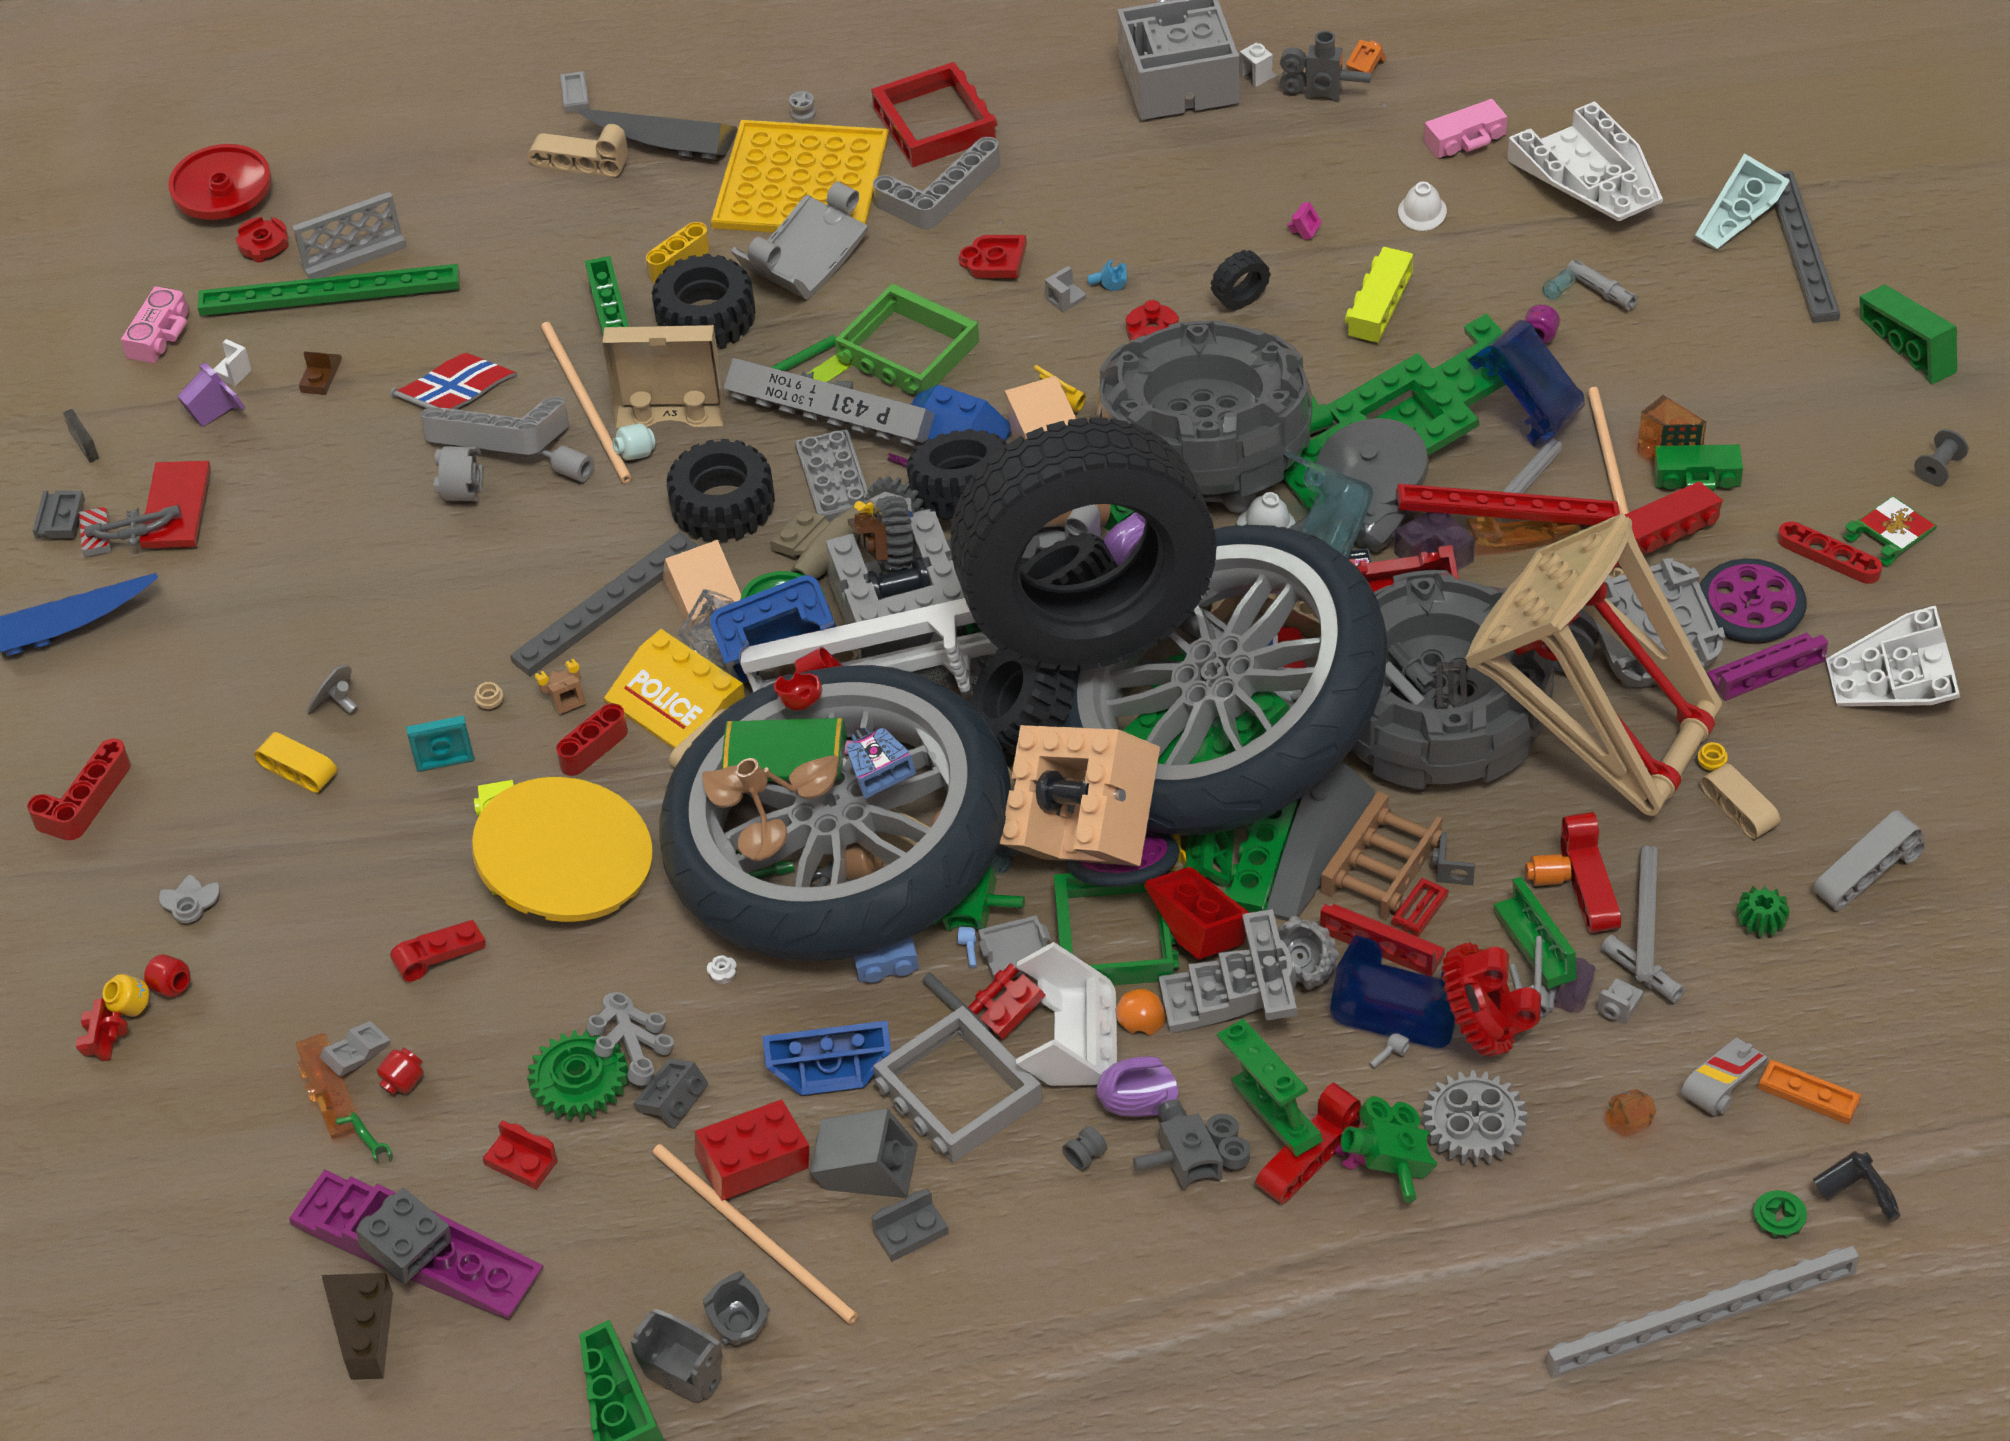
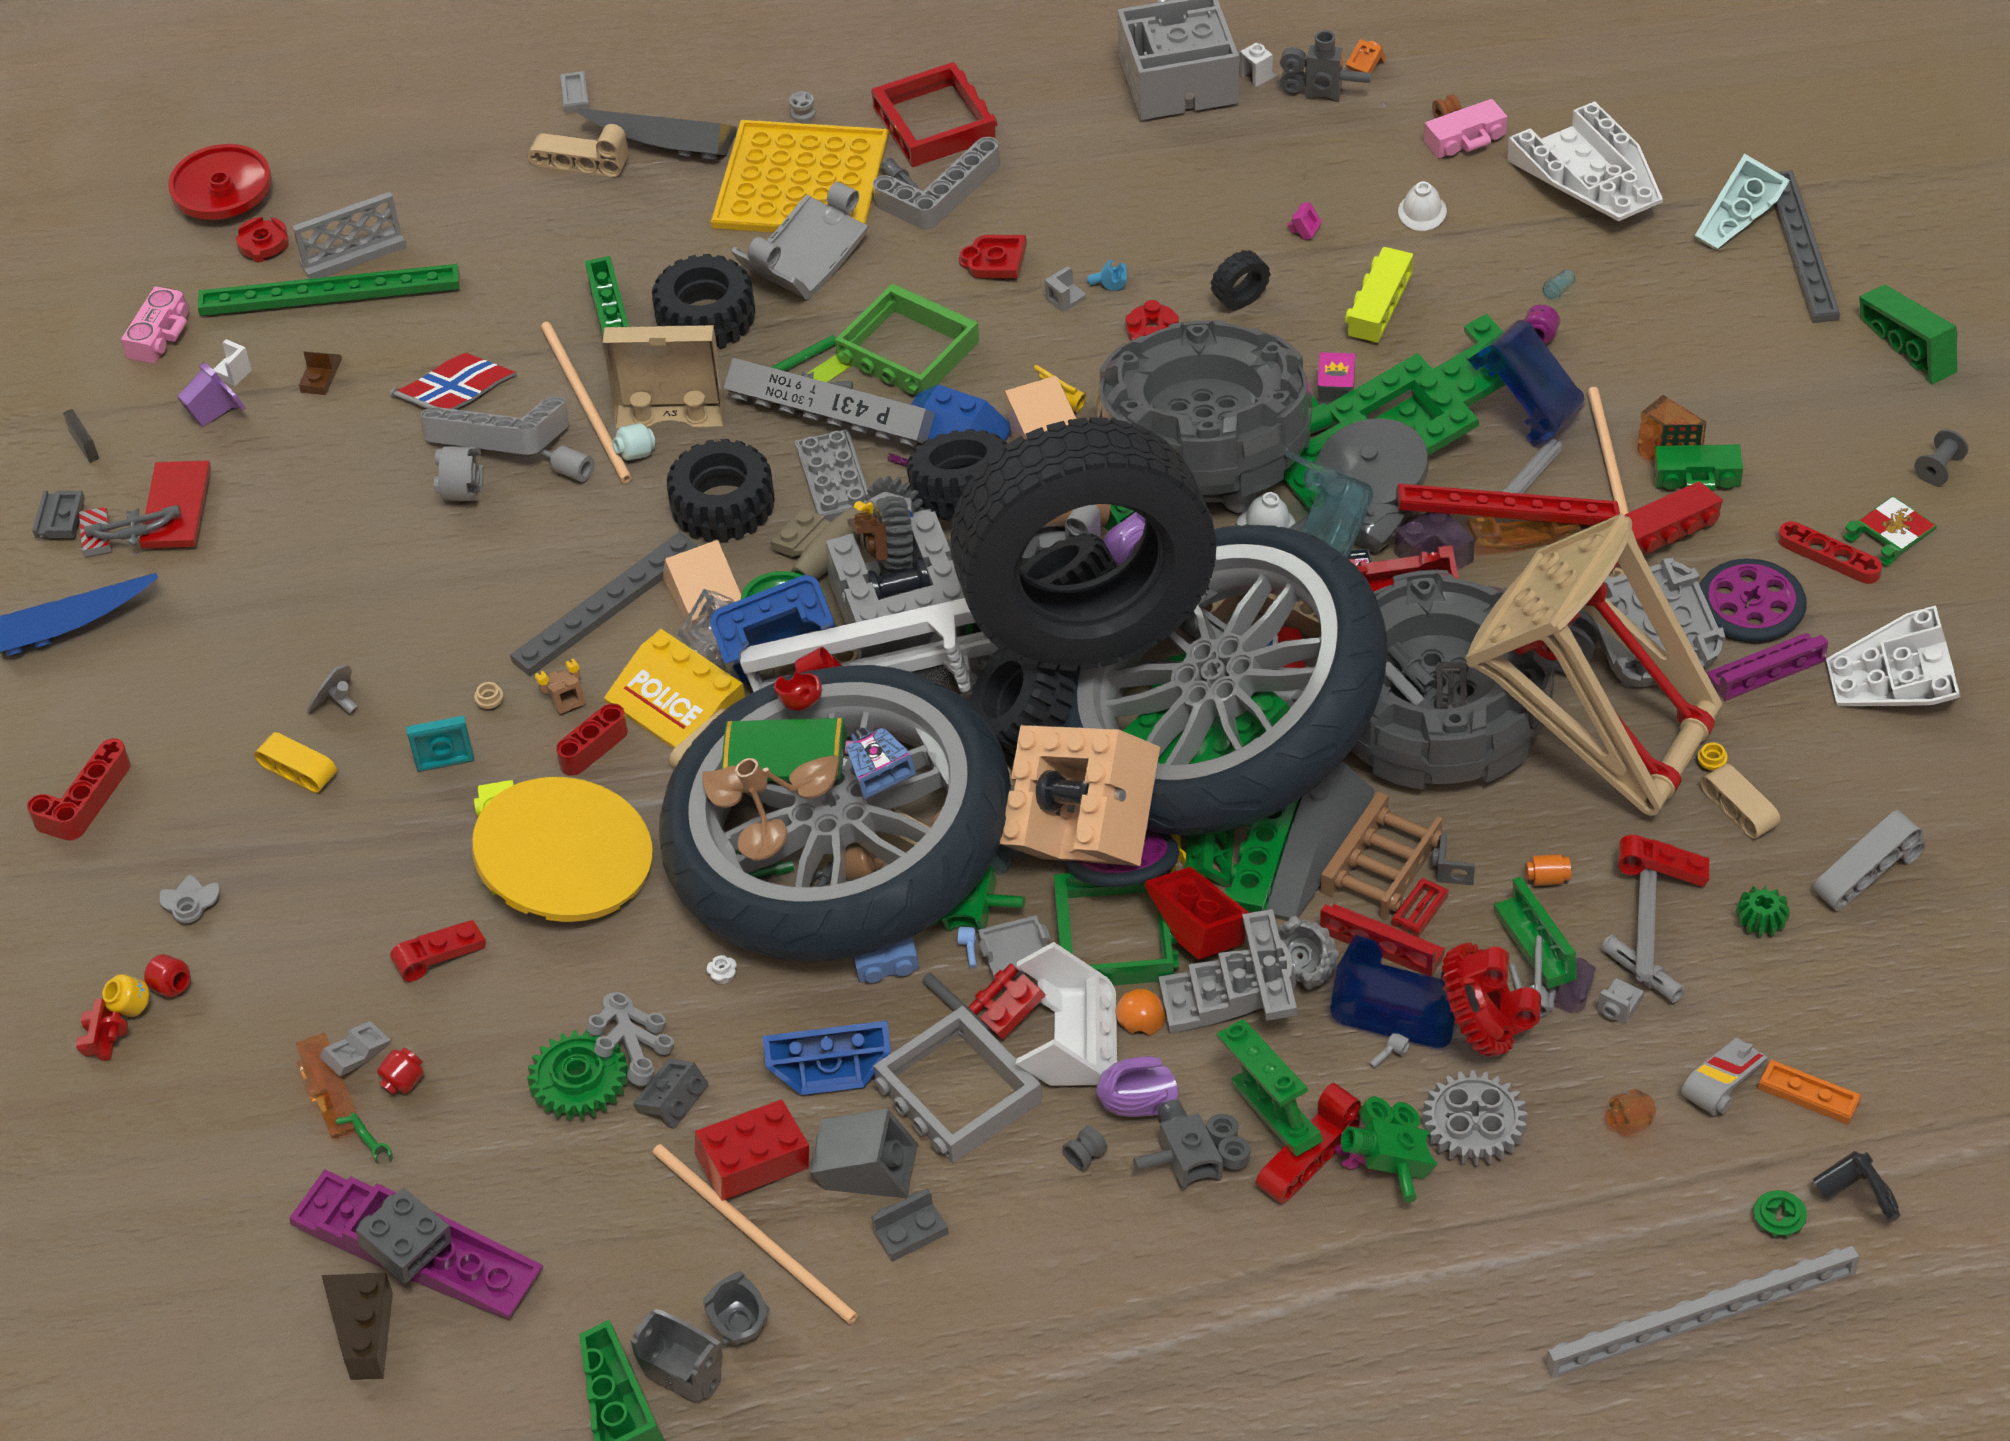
(521, 1155): red bracket -> none
(686, 242): yellow beam -> none
(892, 169): none -> dark grey axle
(1335, 376): none -> piece
(1446, 106): none -> dark orange wheel
(1588, 874): red beam -> none
(1608, 288): light grey pin -> none
(1639, 853): none -> red plate

